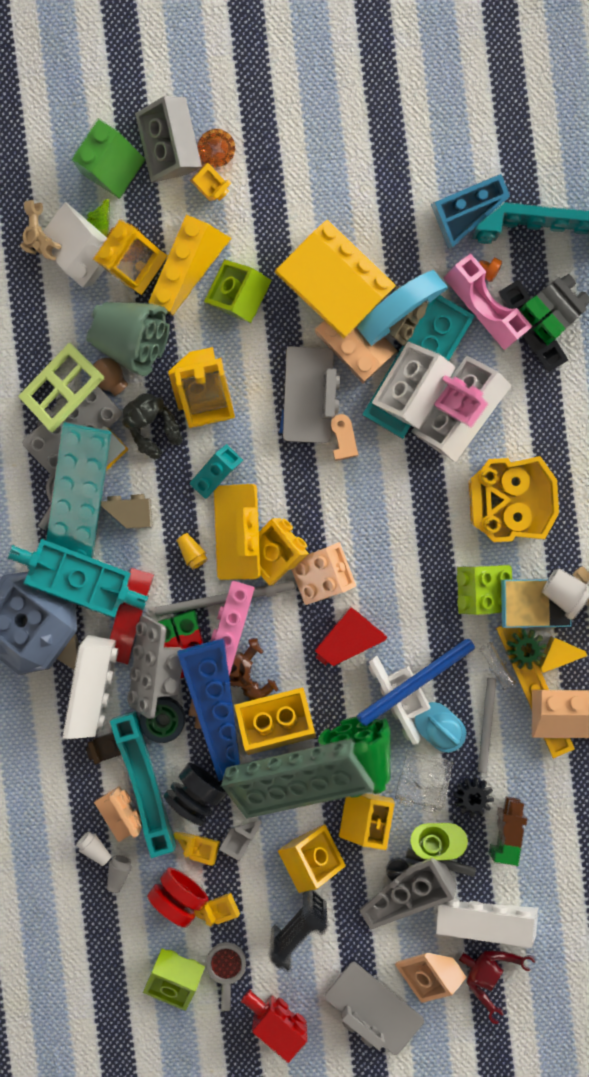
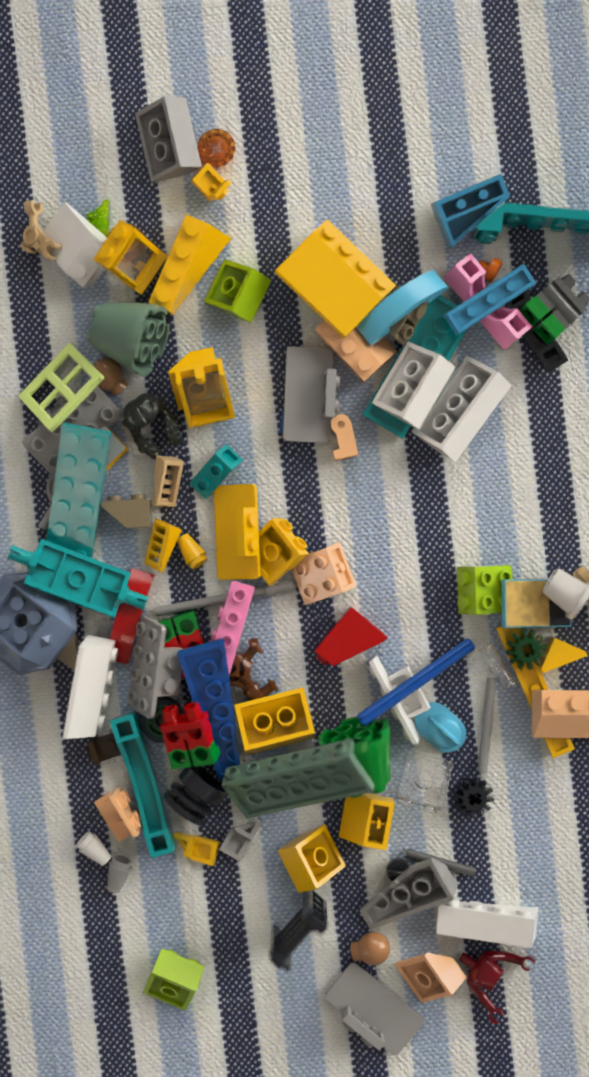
(108, 159): bright green slope -> none
(160, 471): none -> tan slope
(161, 532): none -> yellow slope
(177, 897): red wheel -> none
(188, 737): none -> red hips
(219, 910): yellow slope -> none
(226, 965): piece -> none
(277, 1025): red brick -> none
(371, 949): none -> medium nougat piece
(439, 841): lime piece -> none
(461, 402): bright pink bracket -> none
(489, 299): none -> dark azure tile
(510, 832): reddish brown hips -> none
(533, 498): yellow brick -> none

